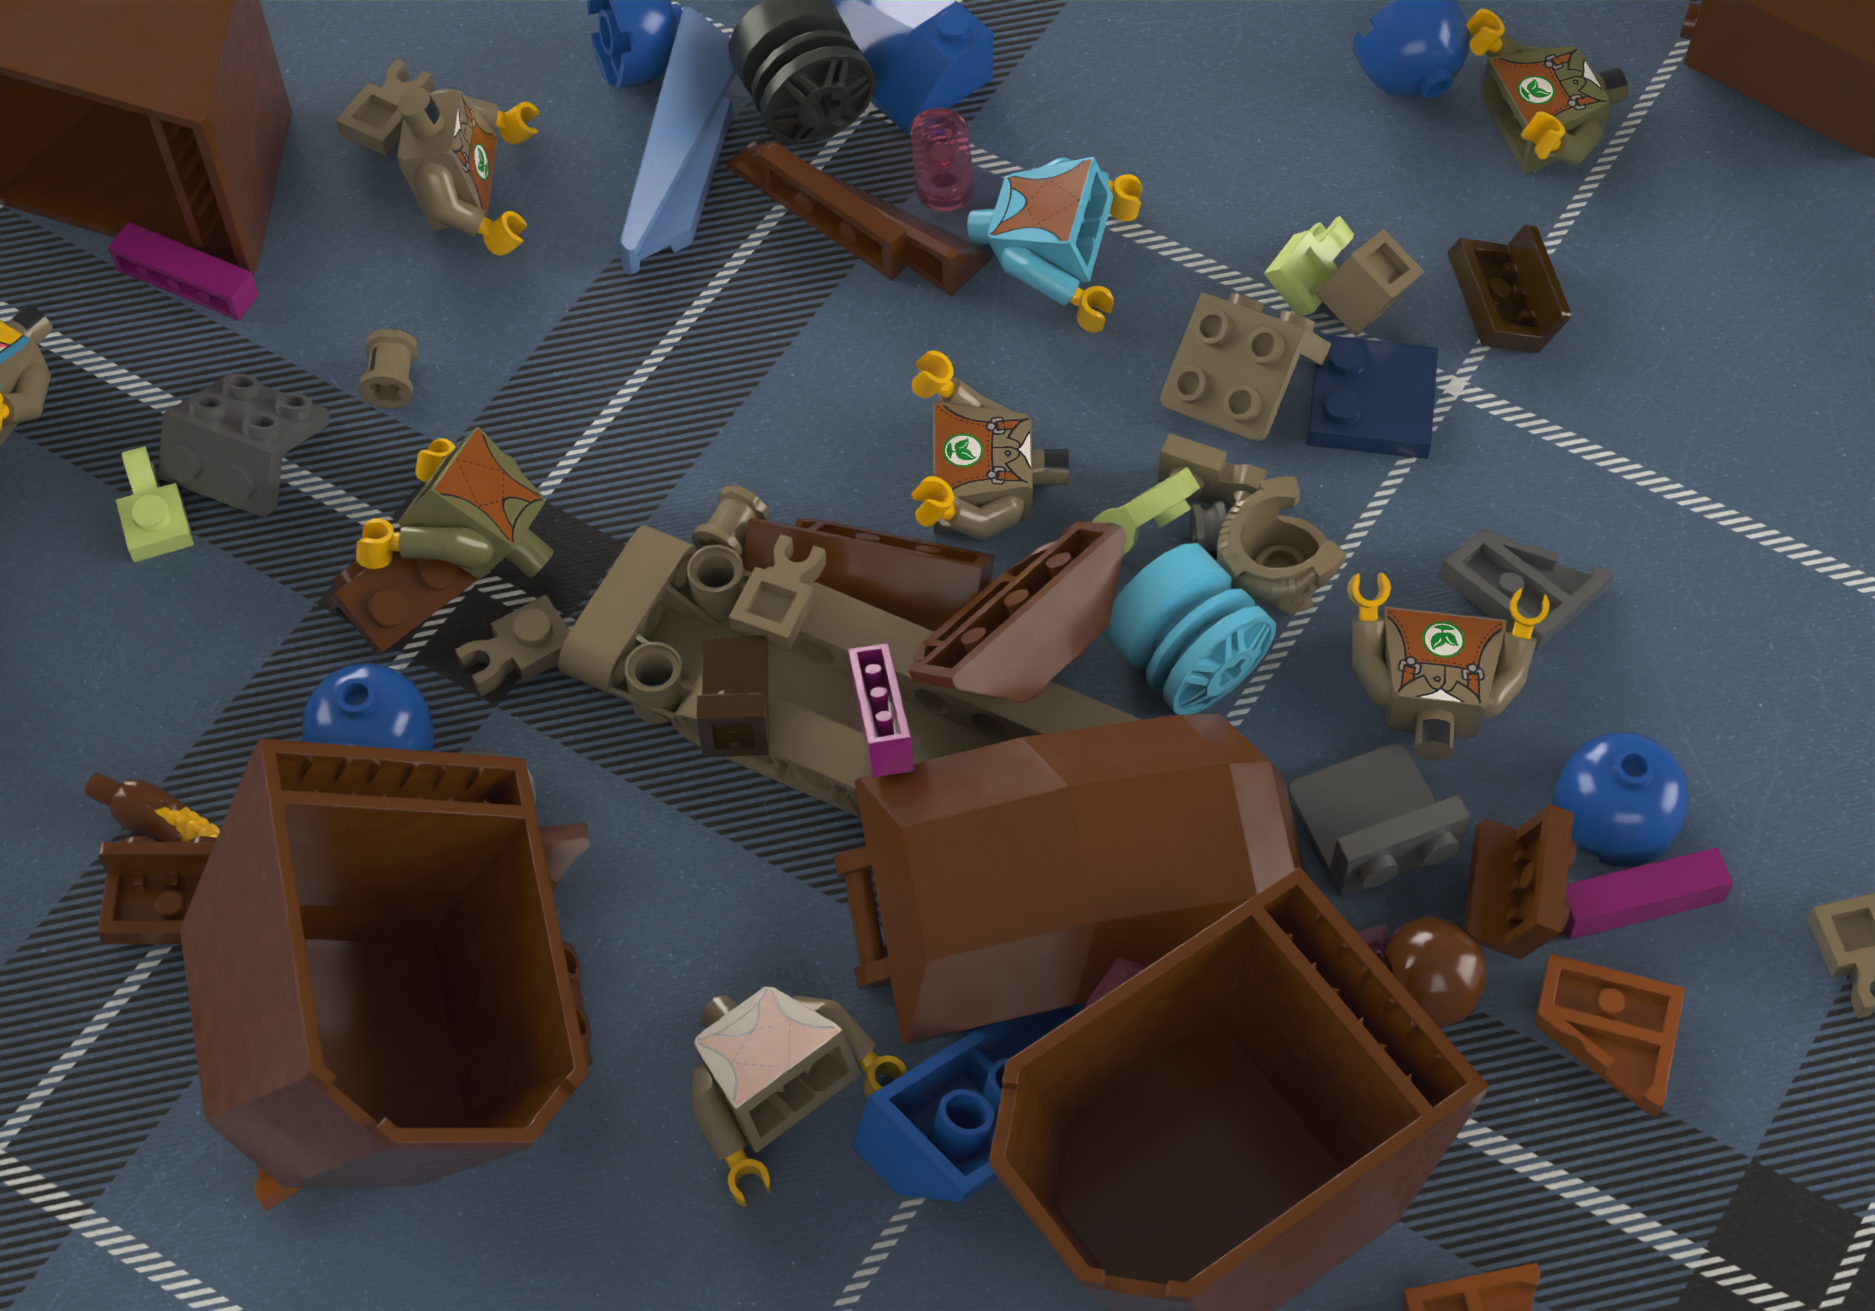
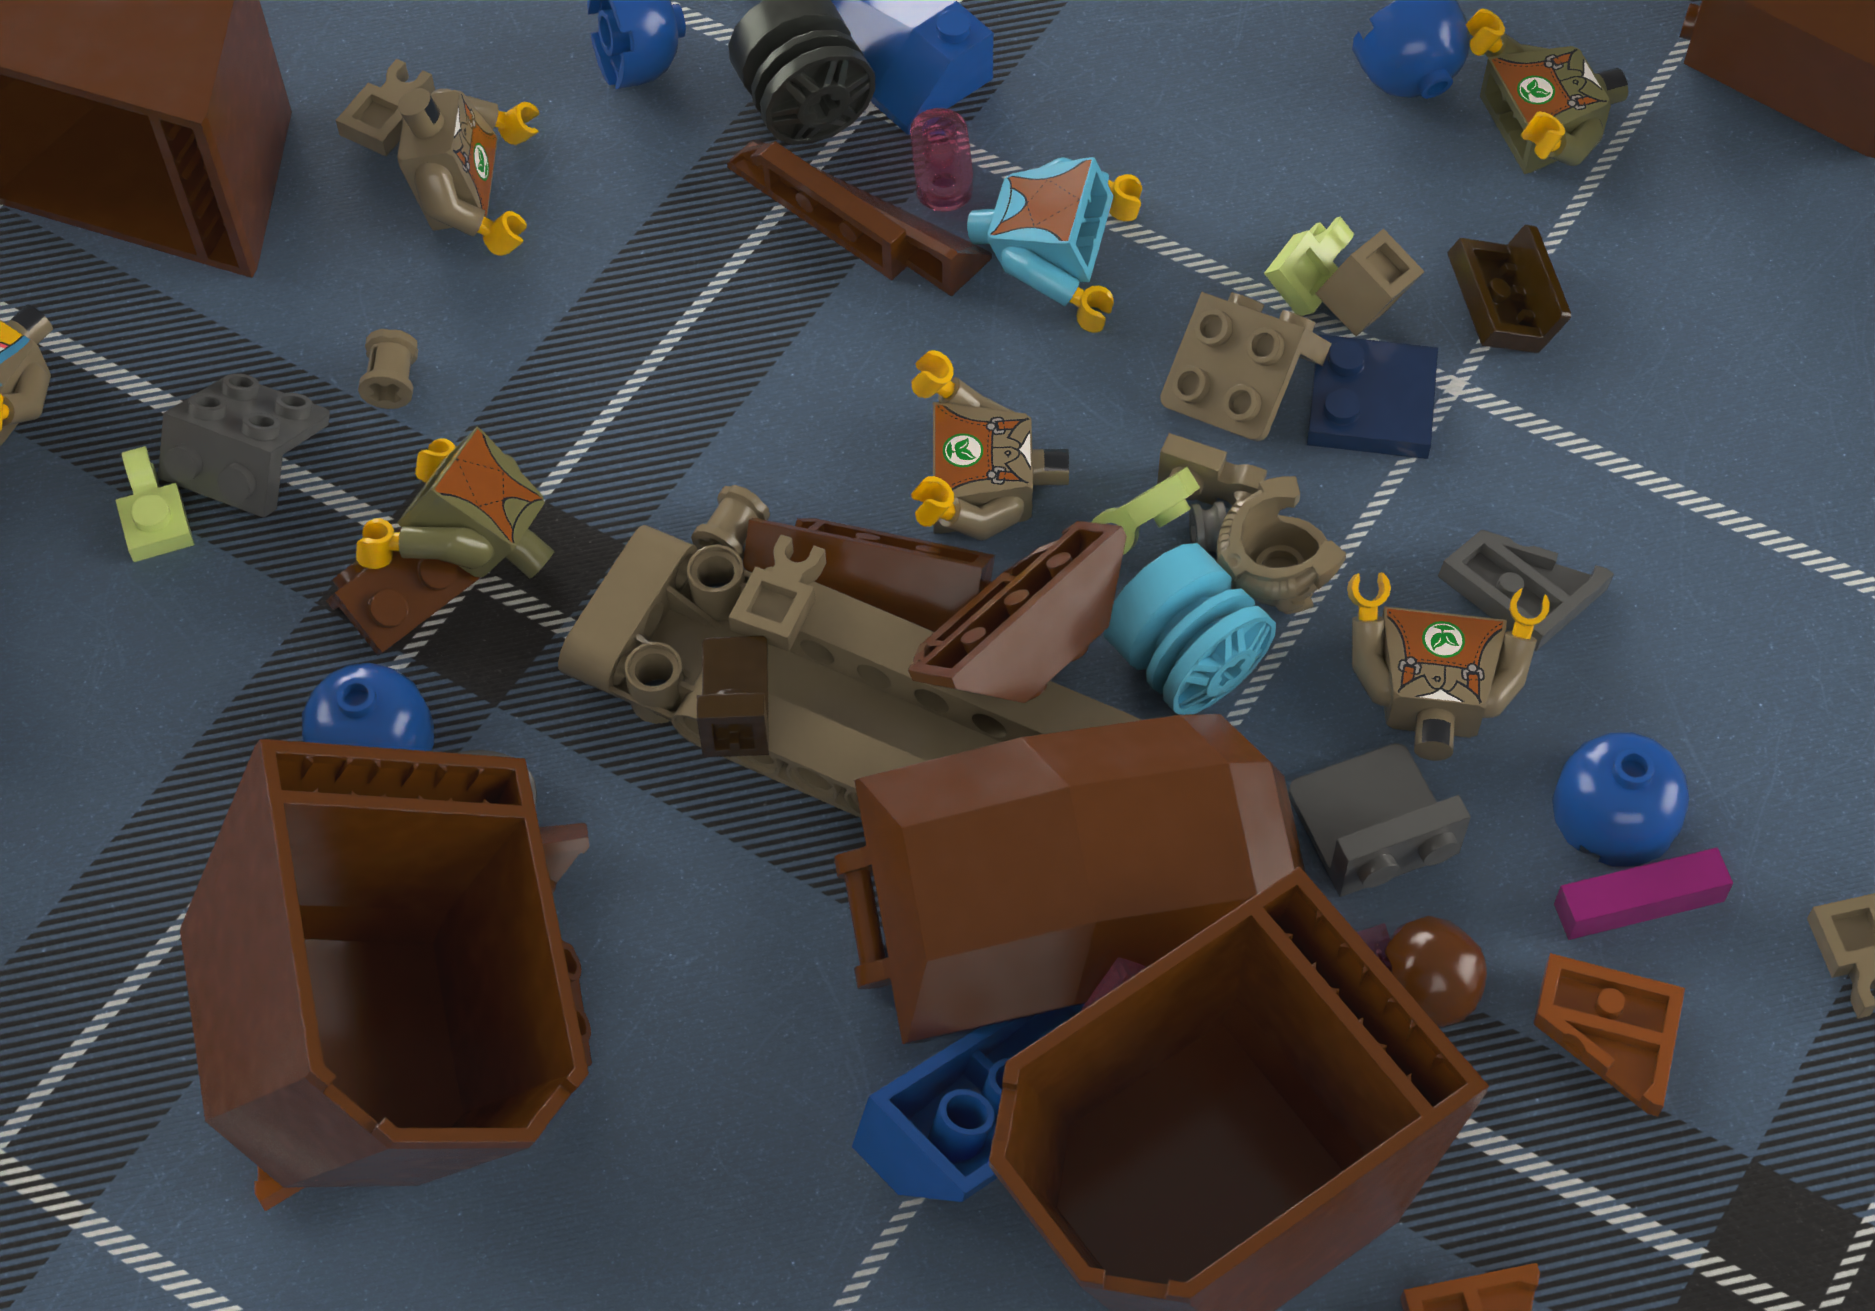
(149, 809): reddish brown piece -> none
(149, 888): reddish brown bracket -> none
(183, 271): magenta piece -> none
(522, 641): dark tan plate -> none
(681, 143): medium blue wedge -> none
(772, 1067): dark tan torso -> none
(881, 710): magenta piece -> none
(1519, 882): reddish brown bracket -> none

